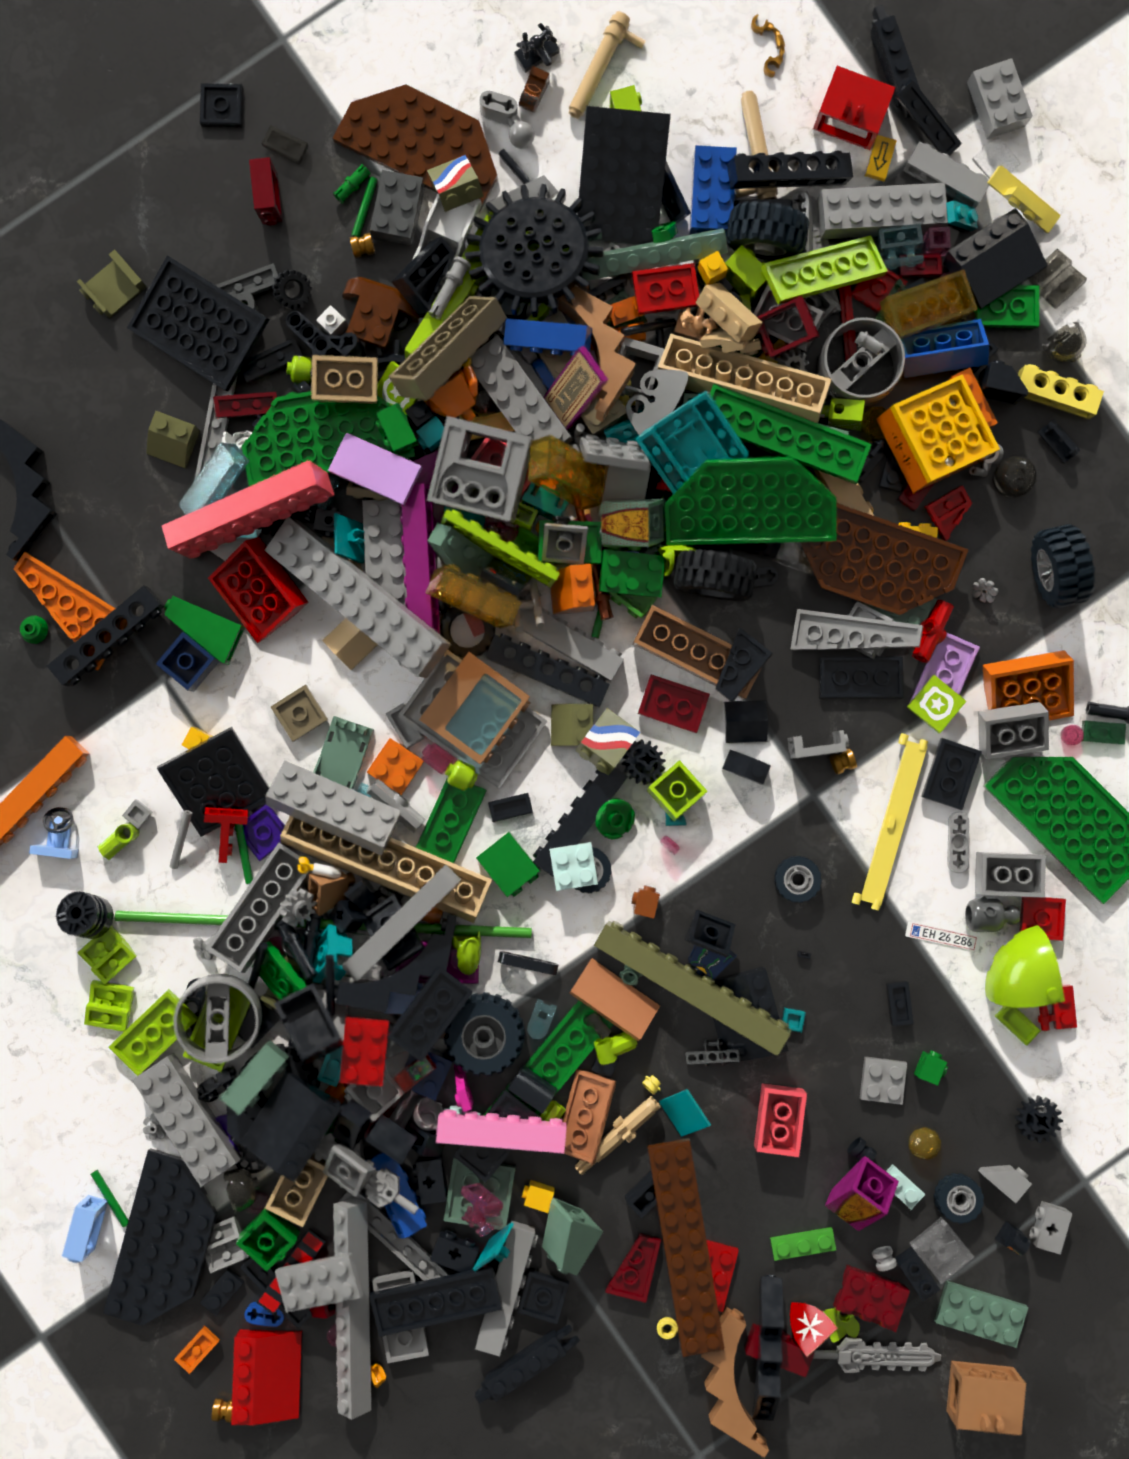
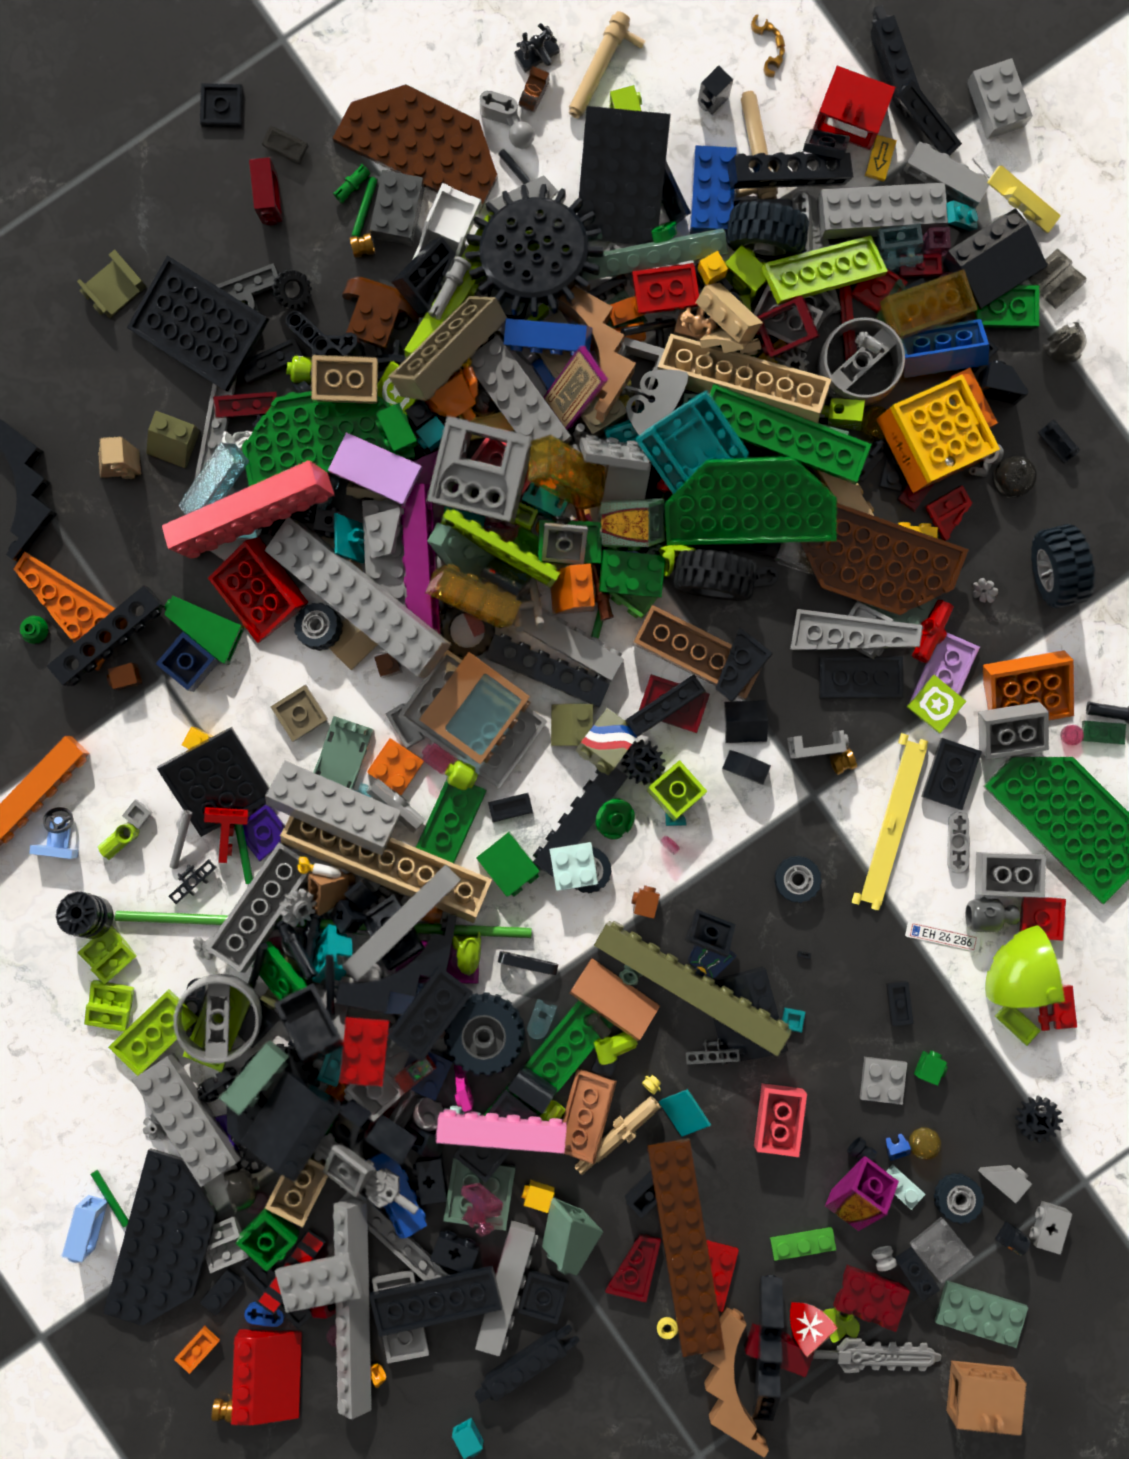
(118, 458): none -> tan wedge
(124, 676): none -> reddish brown brick
(186, 885): none -> black piece
(326, 635): none -> black wheel
(332, 322): white brick -> none
(383, 531): none -> light grey wing
(387, 665): none -> reddish brown brick
(455, 183): olive panel -> none
(468, 1438): none -> teal brick
(495, 1248): teal piece -> none
(665, 705): none -> black tile
(714, 90): none -> black brick
(826, 144): none -> black tile
(898, 1150): none -> blue tile
(1089, 393): light yellow brick -> none

